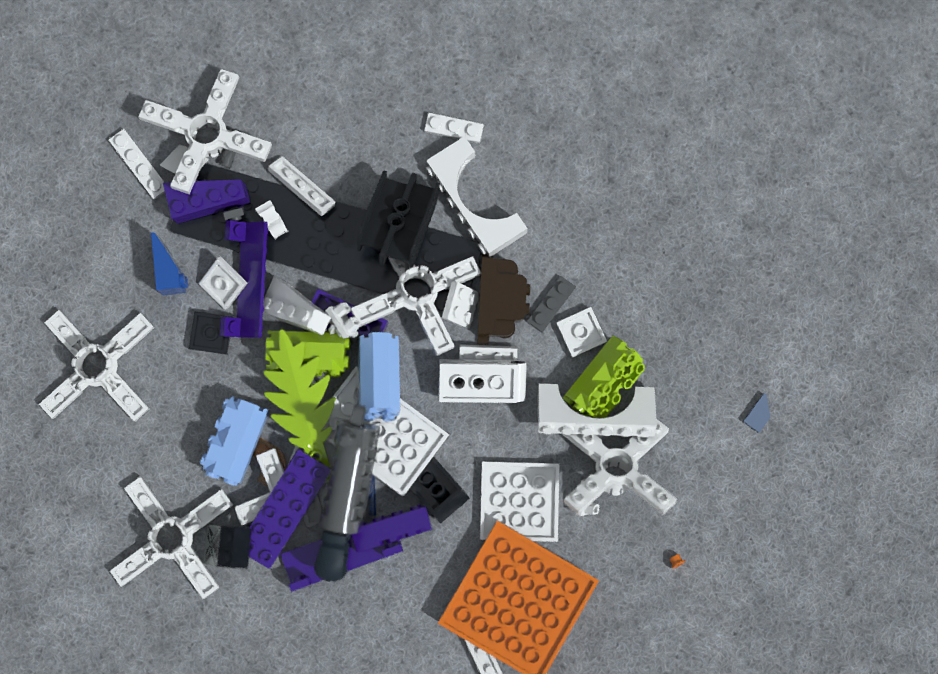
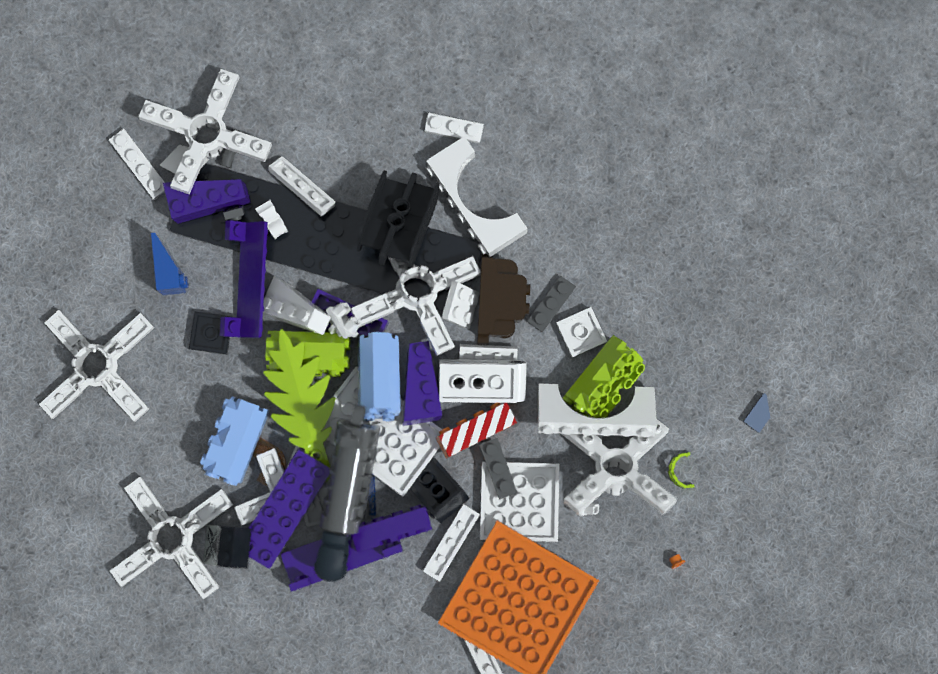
(222, 283): white tile -> none
(421, 390): none -> dark purple wedge
(451, 542): none -> white plate
(475, 430): none -> brick
(498, 468): none -> dark grey plate
(671, 471): none -> lime helmet

